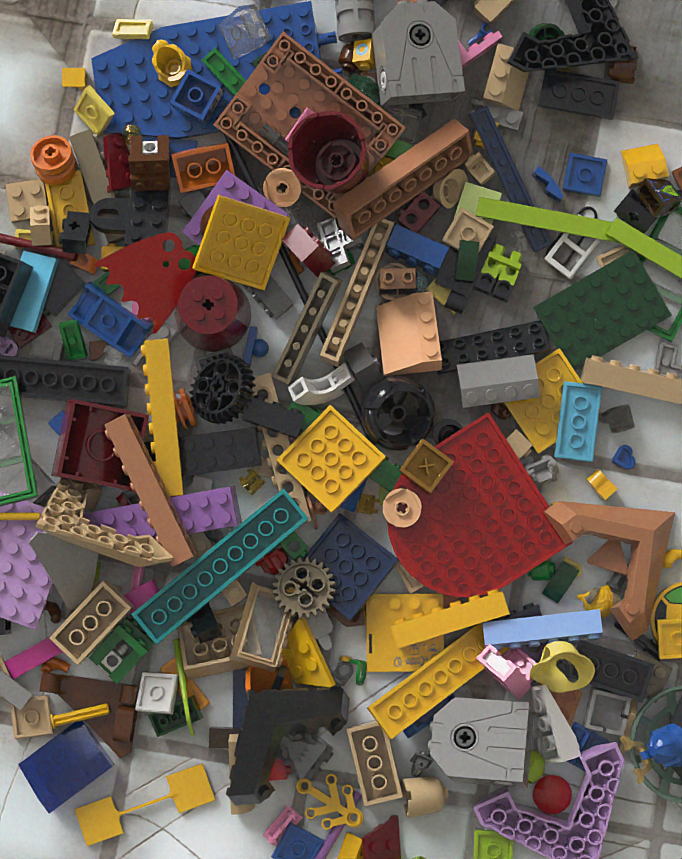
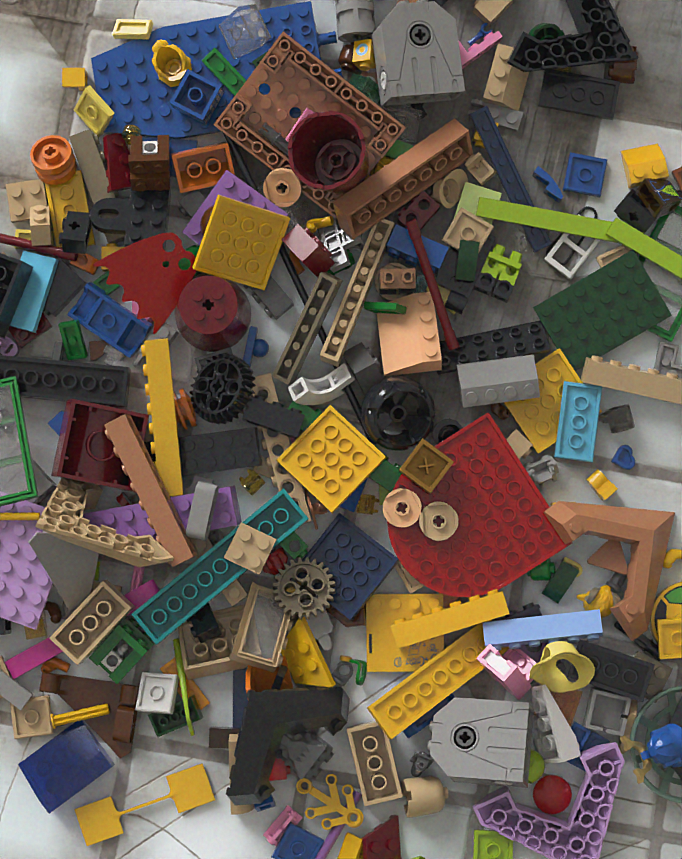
(40, 632): none -> clear yellow plate
(202, 510): none -> light grey beam
(250, 548): none -> tan plate
(266, 804): none -> blue tile
(314, 224): none -> yellow arm
(386, 308): none -> green tile
(445, 512): none -> tan plate
(448, 332): none -> dark red piece

